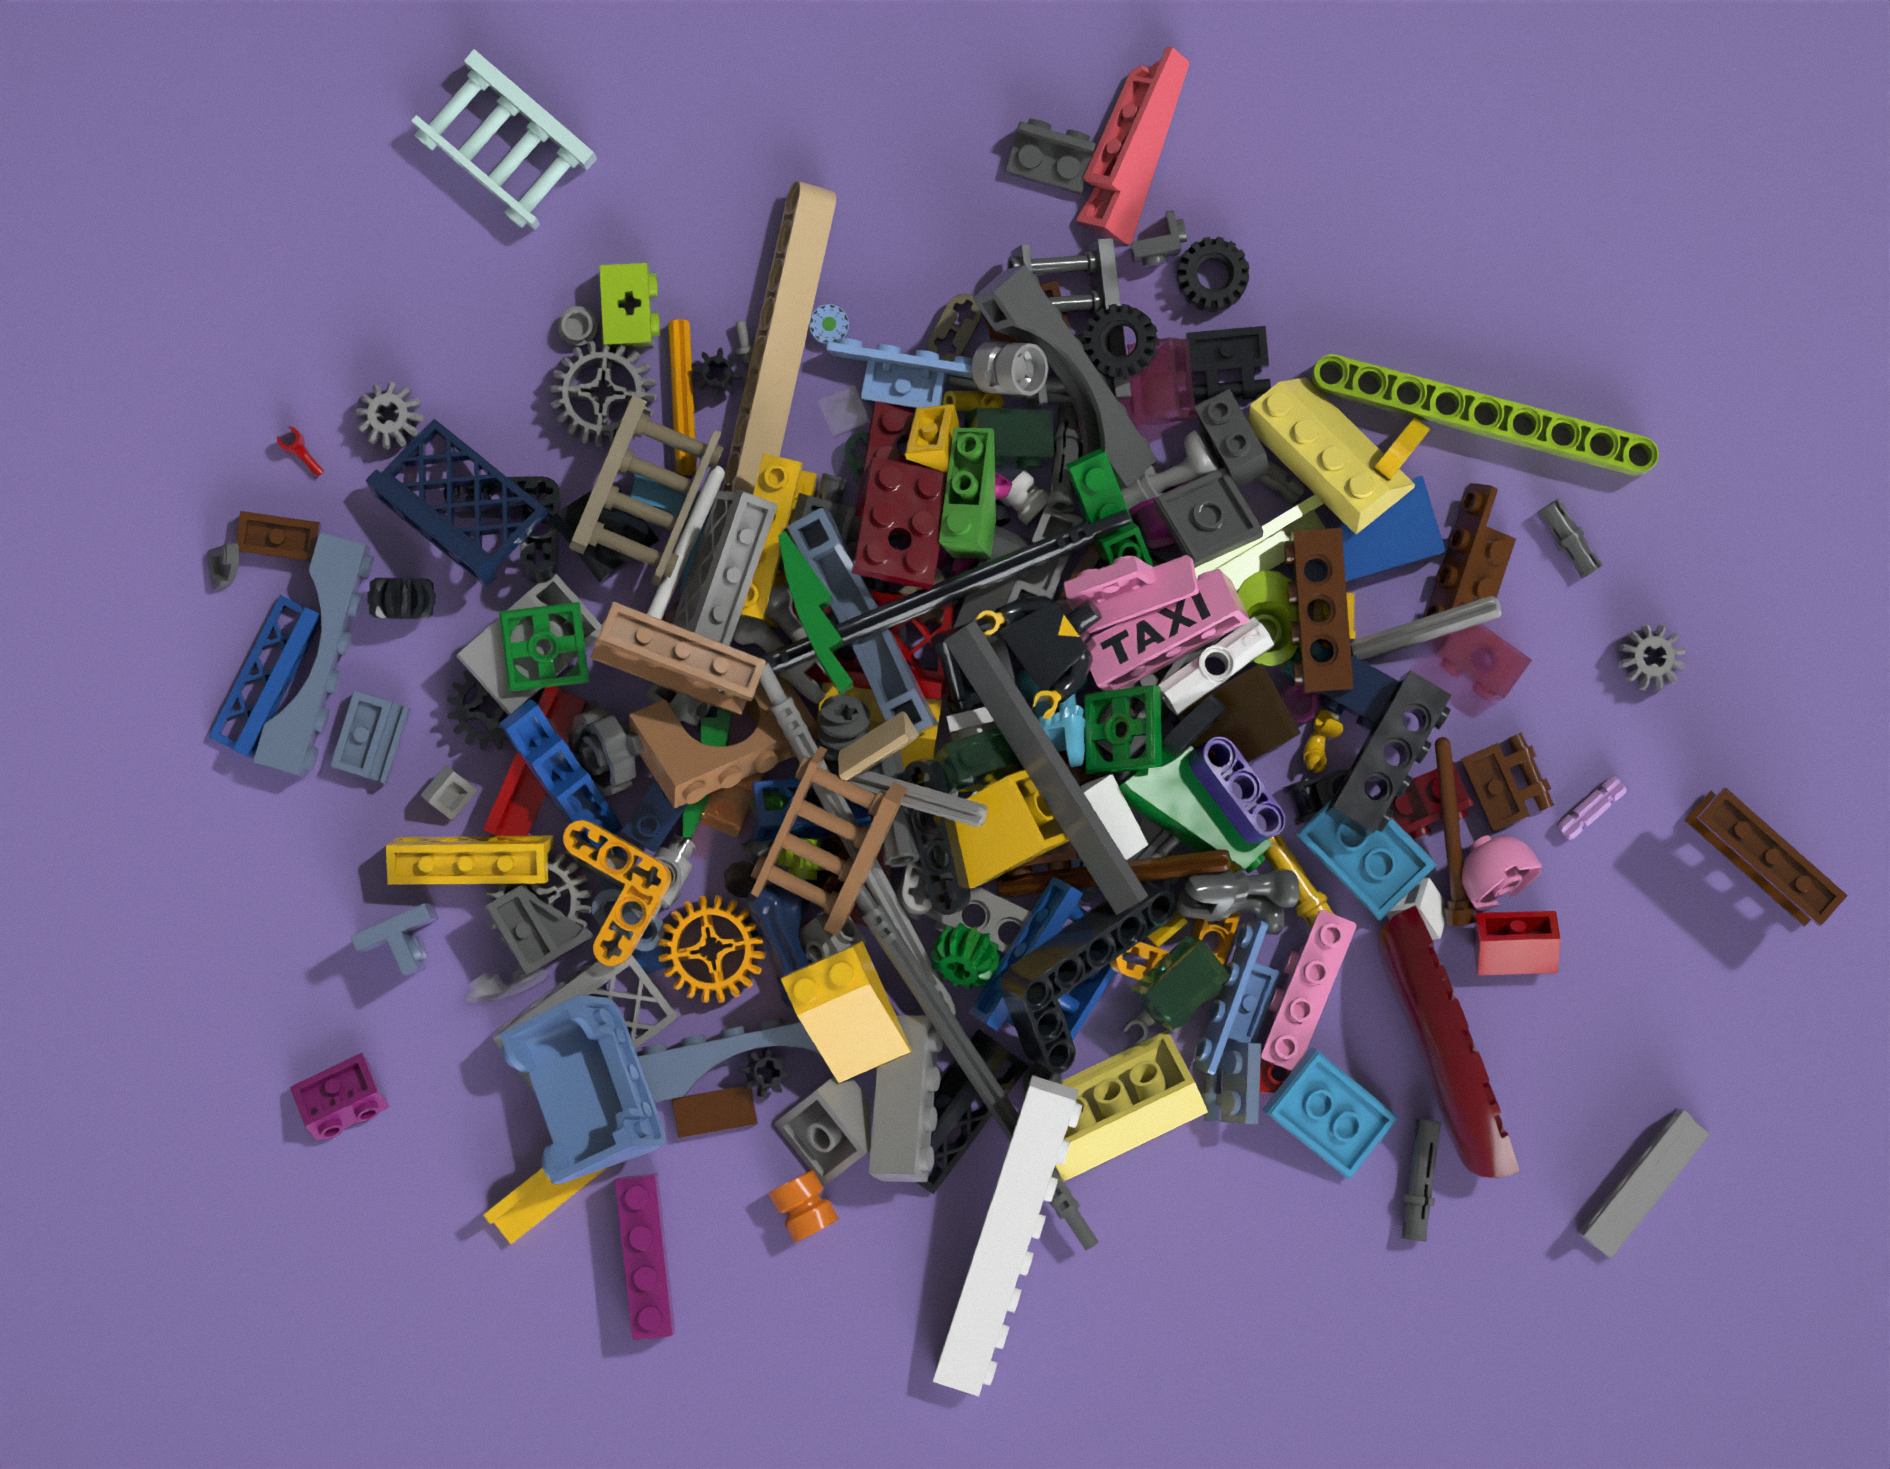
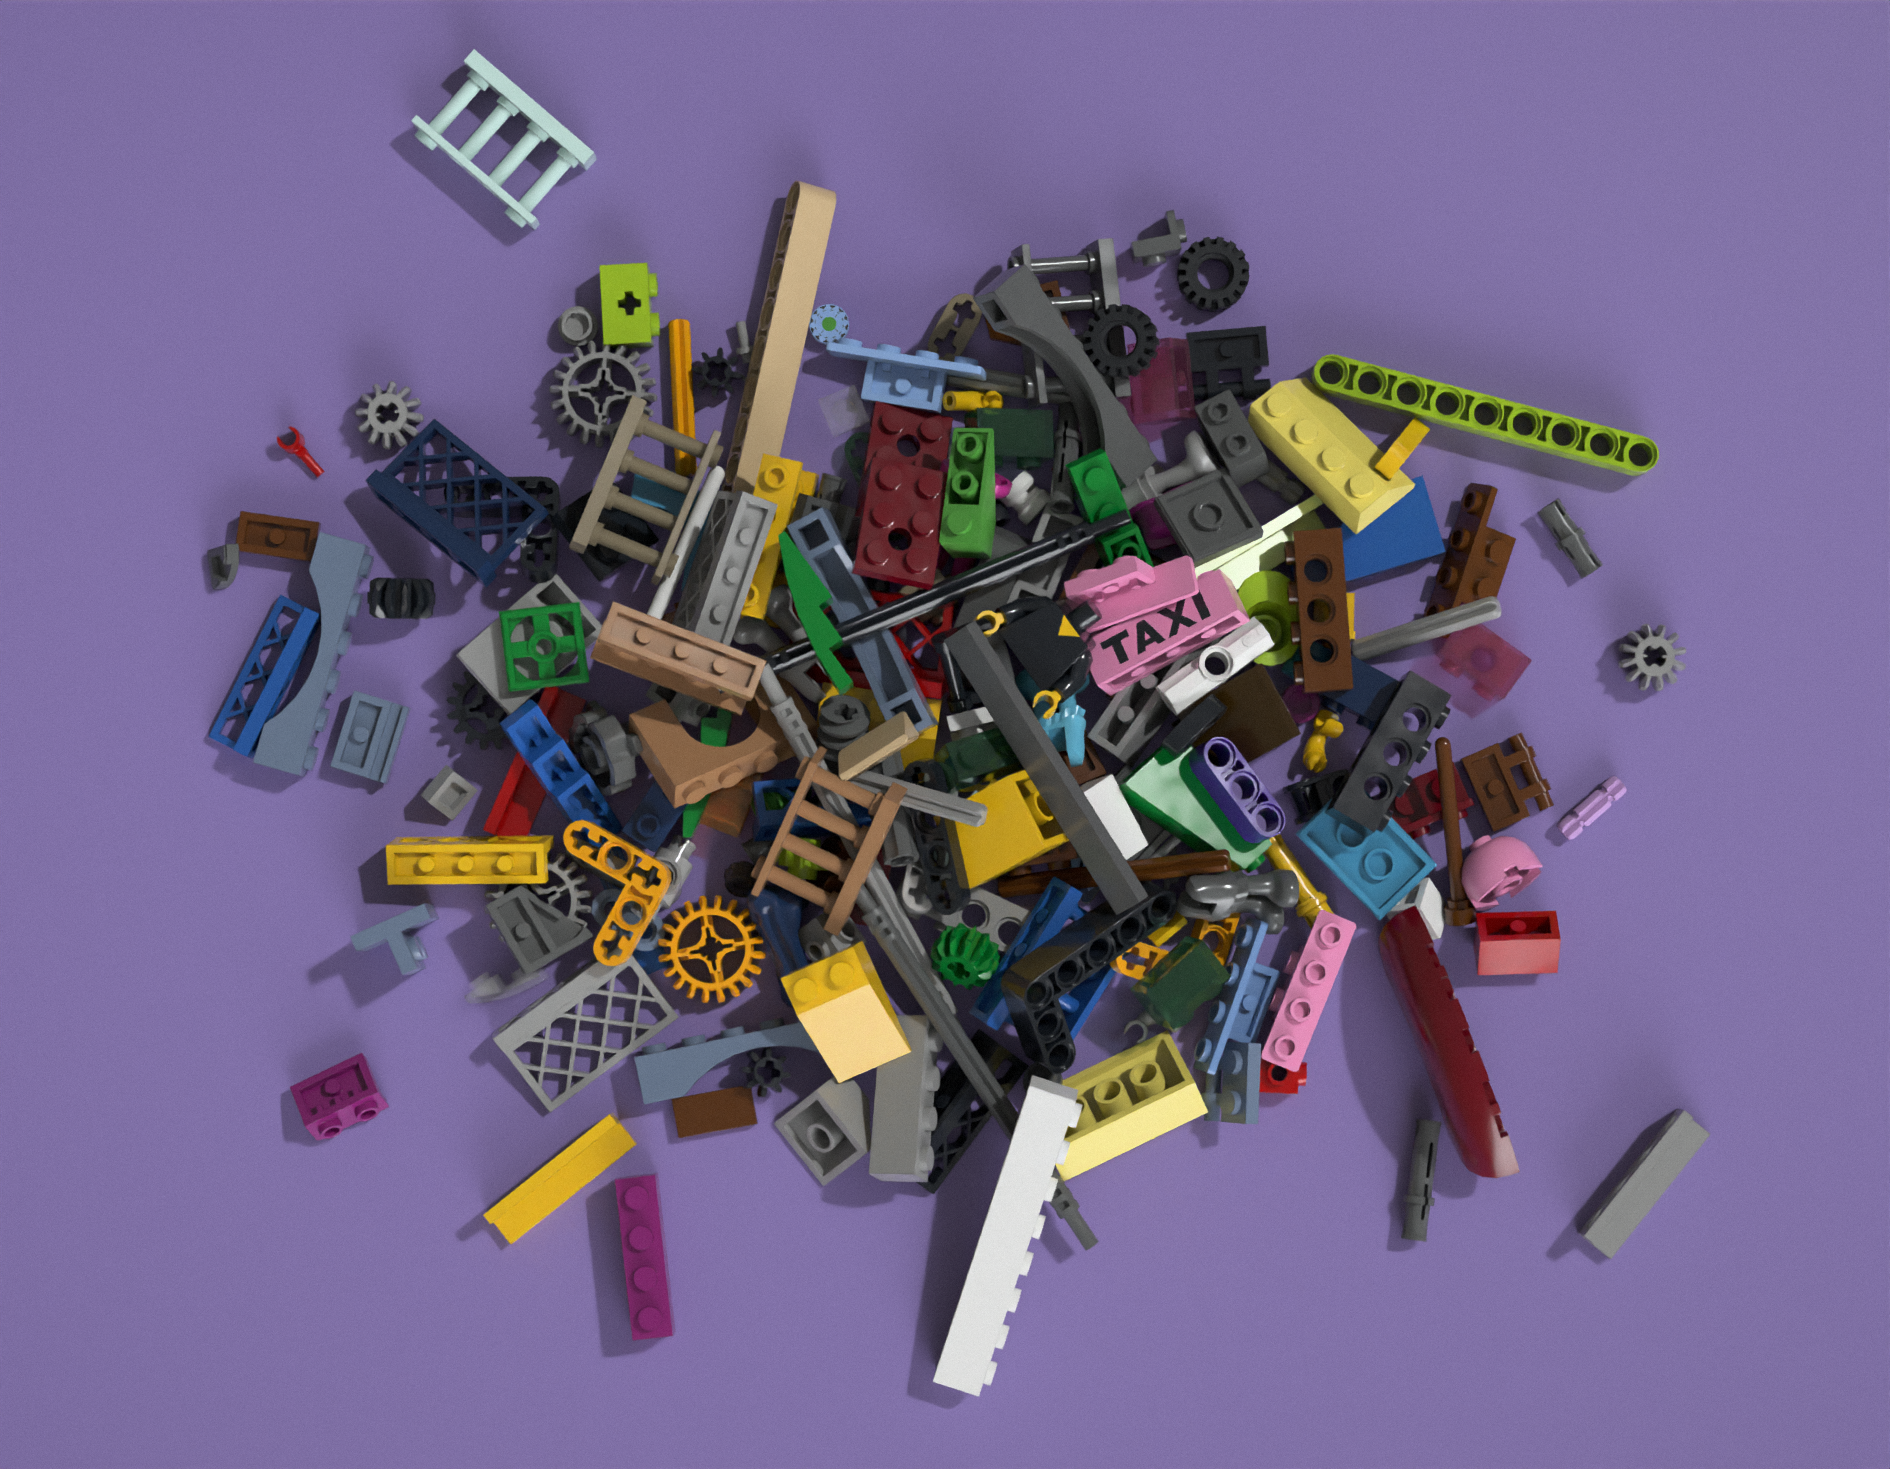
(585, 1086): medium blue windscreen -> none
(803, 1206): orange wheel -> none
(932, 436): yellow slope -> none
(1009, 368): light grey wheel -> none
(1050, 156): dark grey bracket -> none
(1131, 147): coral wedge -> none
(1150, 726): green piece -> none
(1330, 1113): dark azure tile -> none
(1765, 857): reddish brown fence -> none

